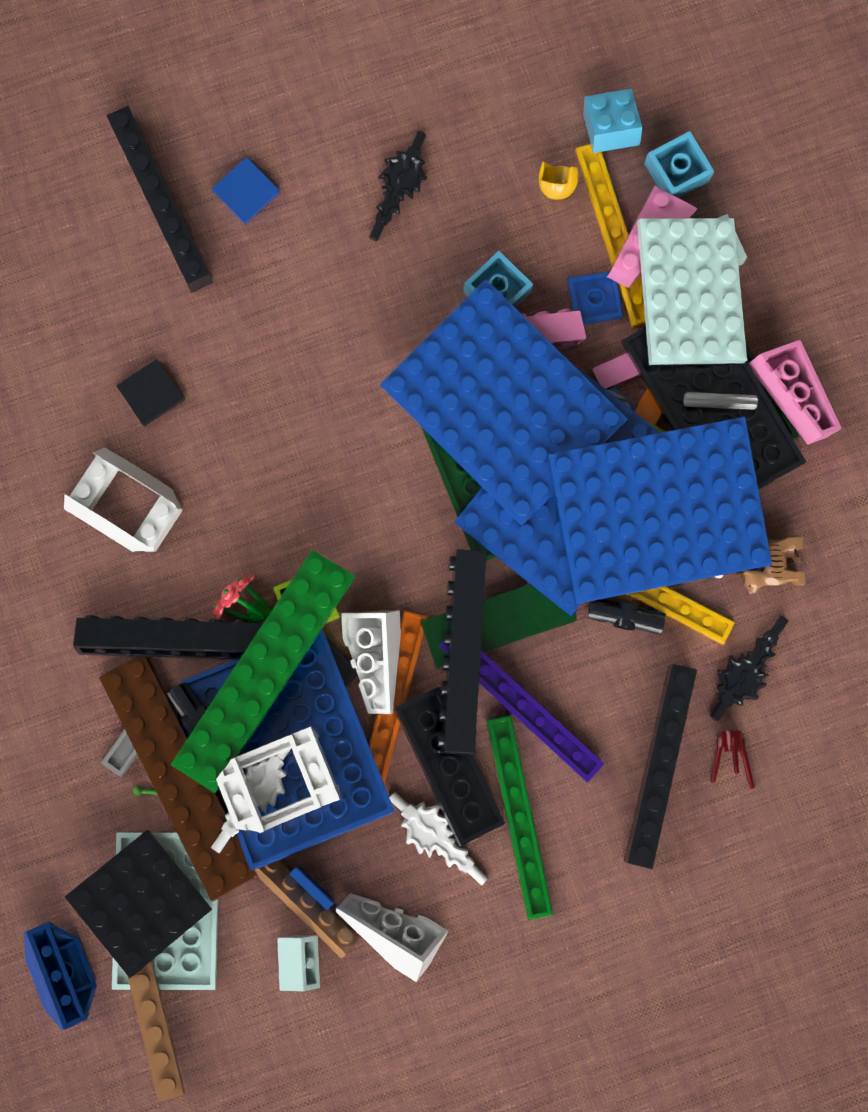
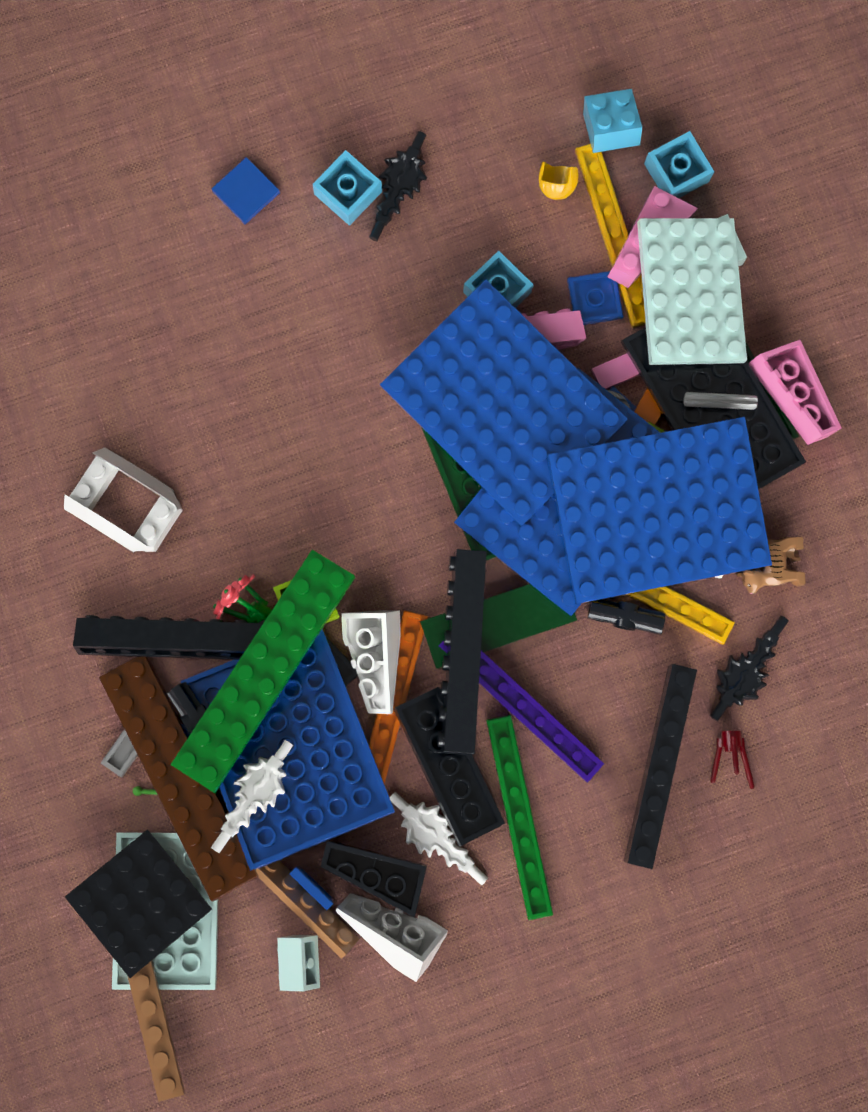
(60, 974): blue wedge -> none
(150, 392): black tile -> none
(159, 199): black brick -> none
(312, 766): white wedge -> none
(347, 187): none -> medium azure brick
(383, 875): none -> black wedge

